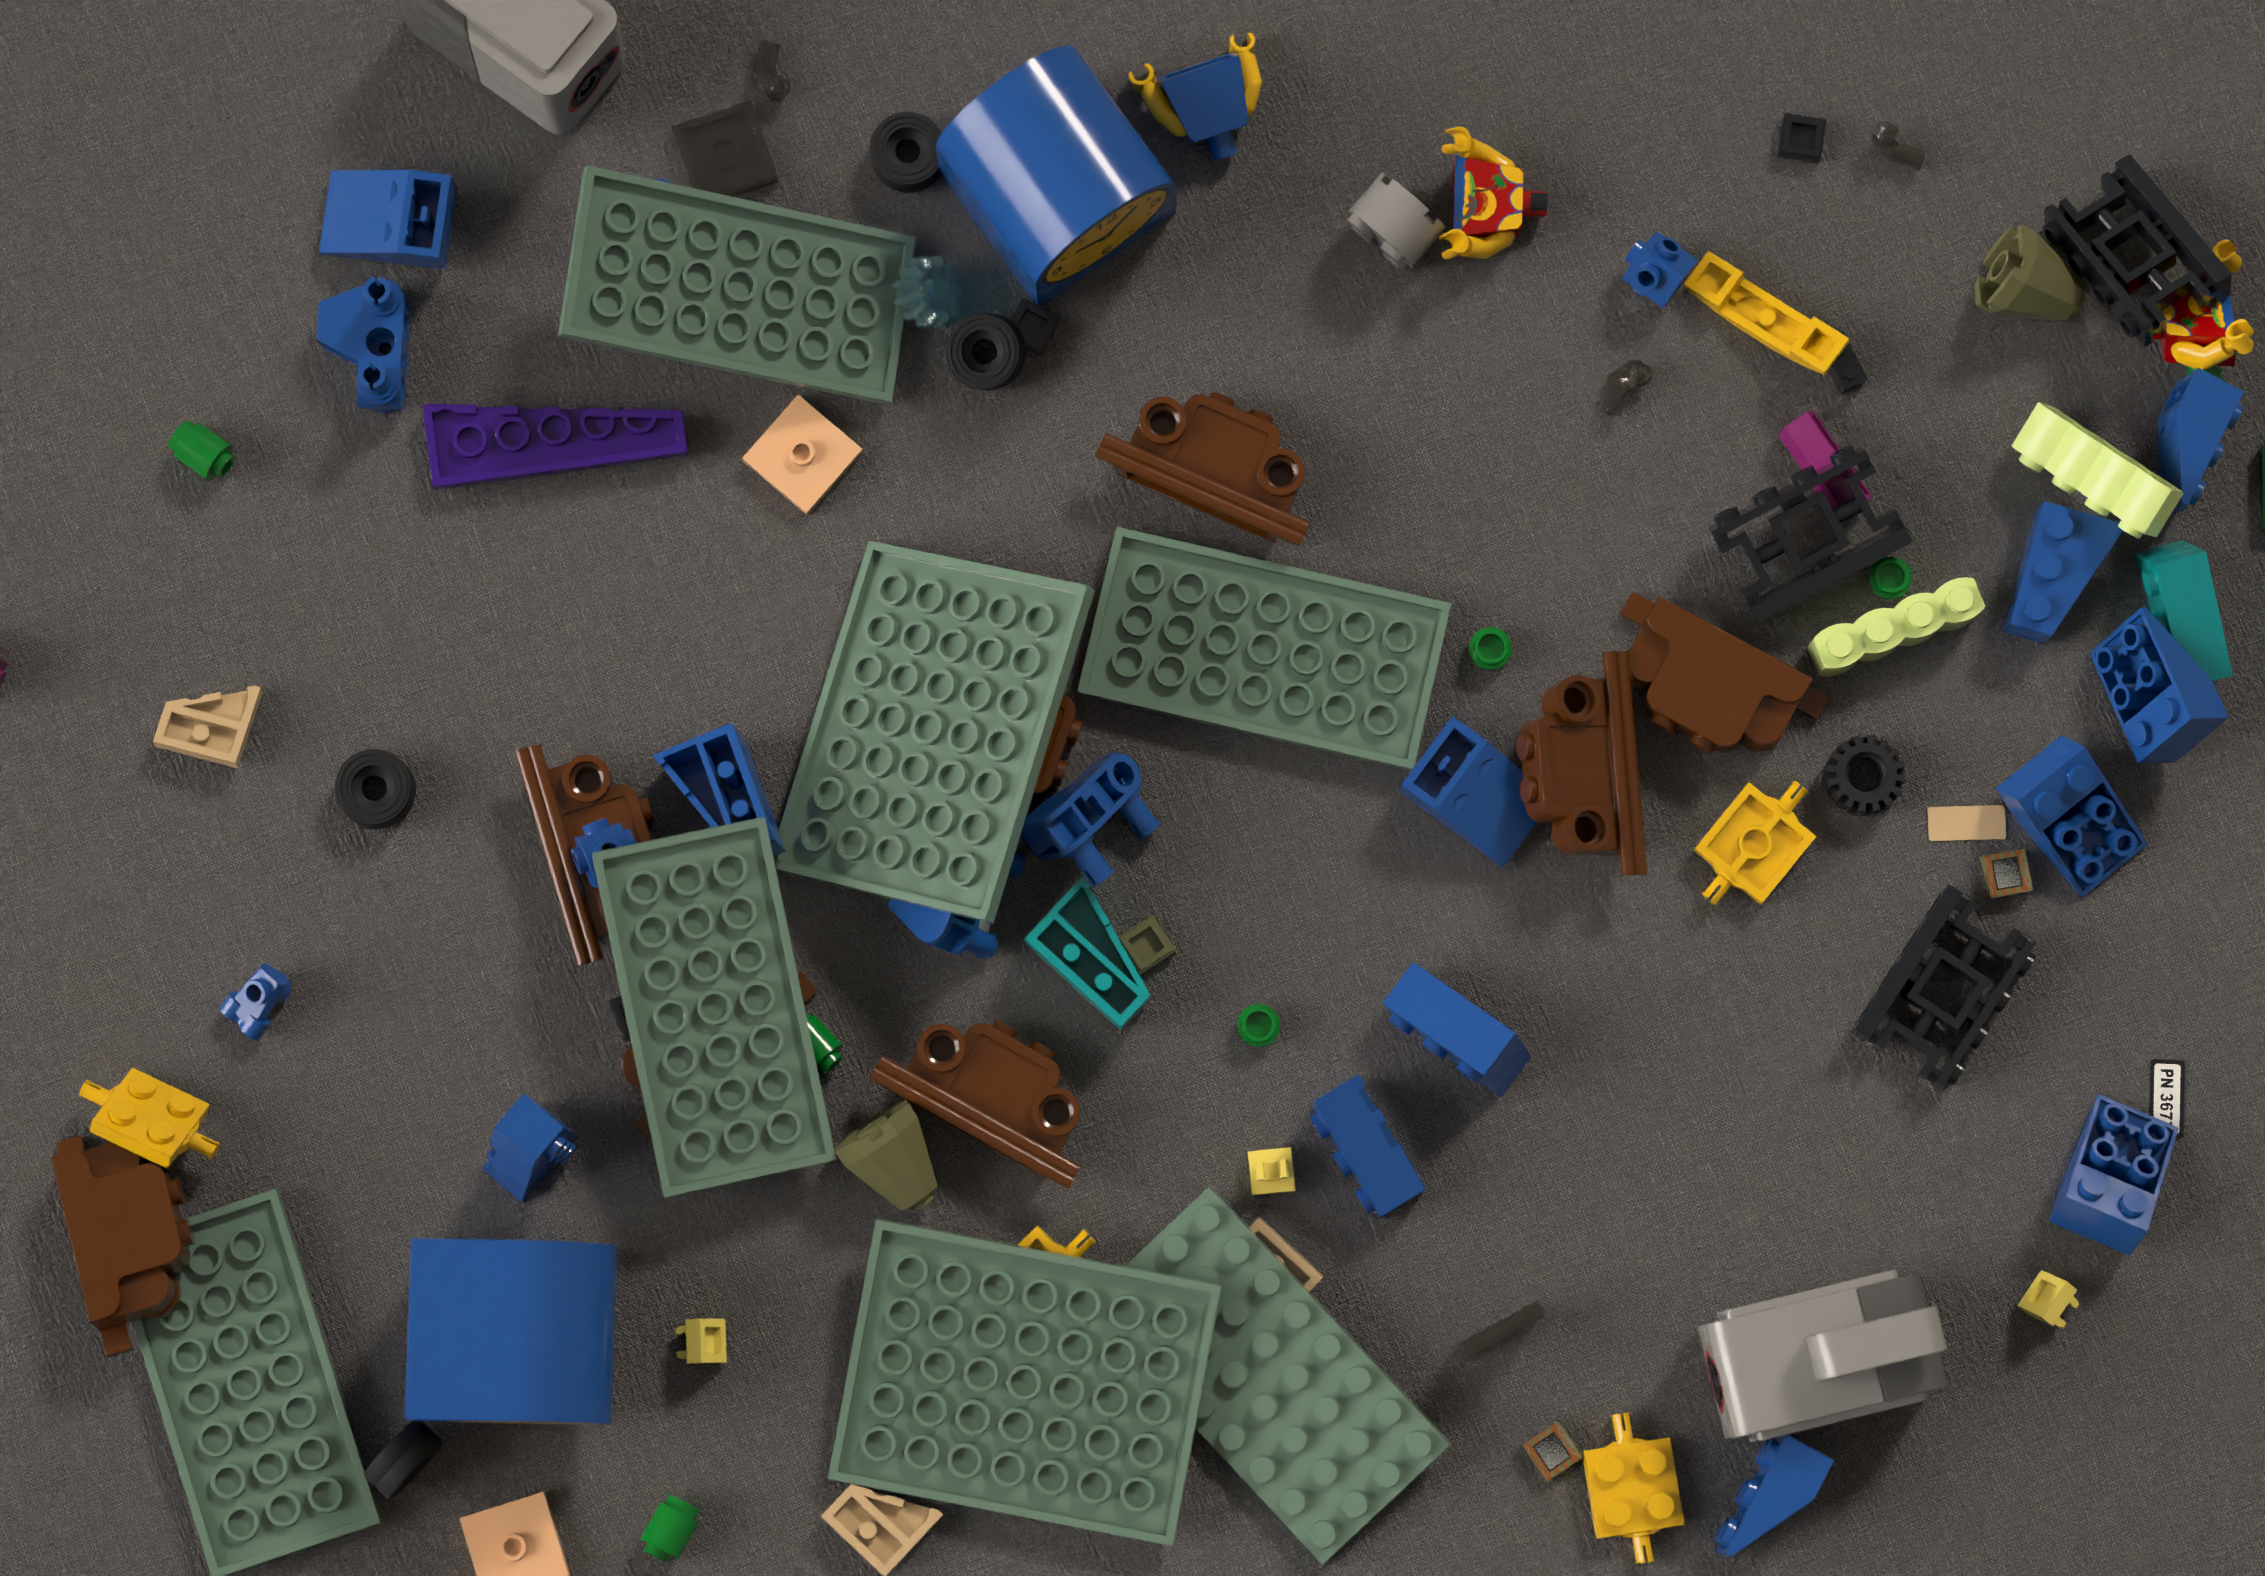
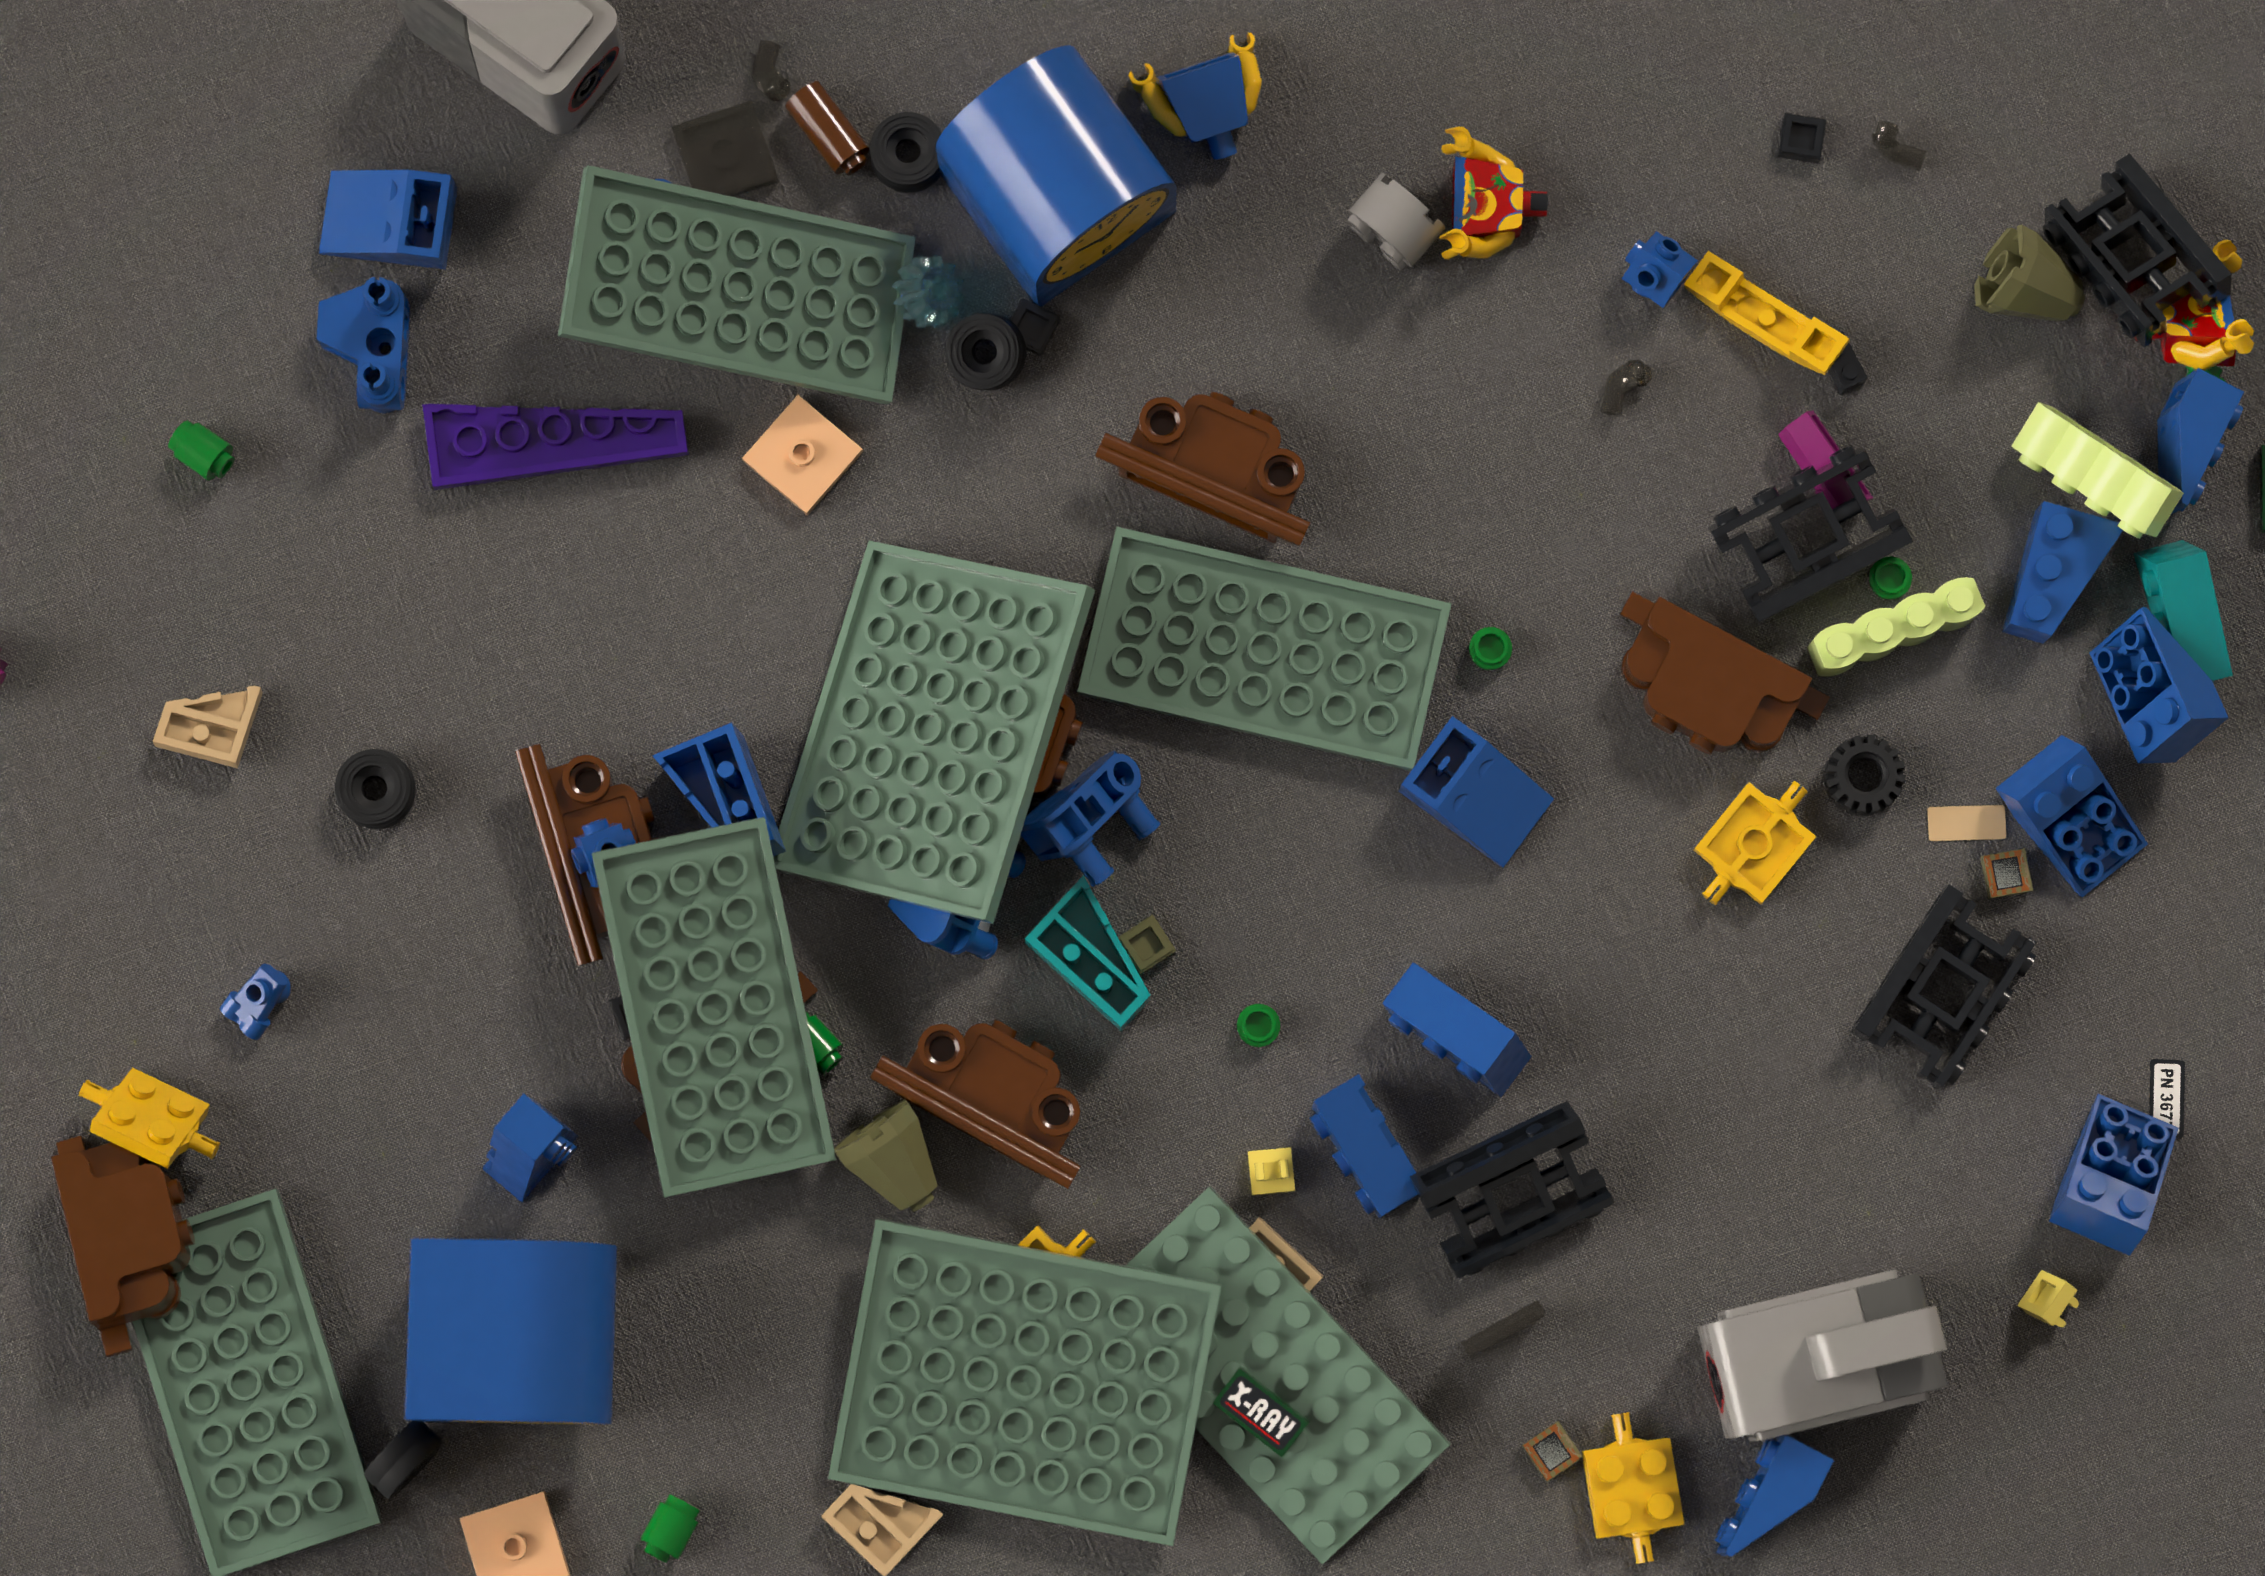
(704, 1341): light yellow tile -> none
(828, 129): none -> reddish brown brick
(1261, 1412): none -> tile
(1499, 1162): none -> black fence
(1585, 766): reddish brown brick -> none

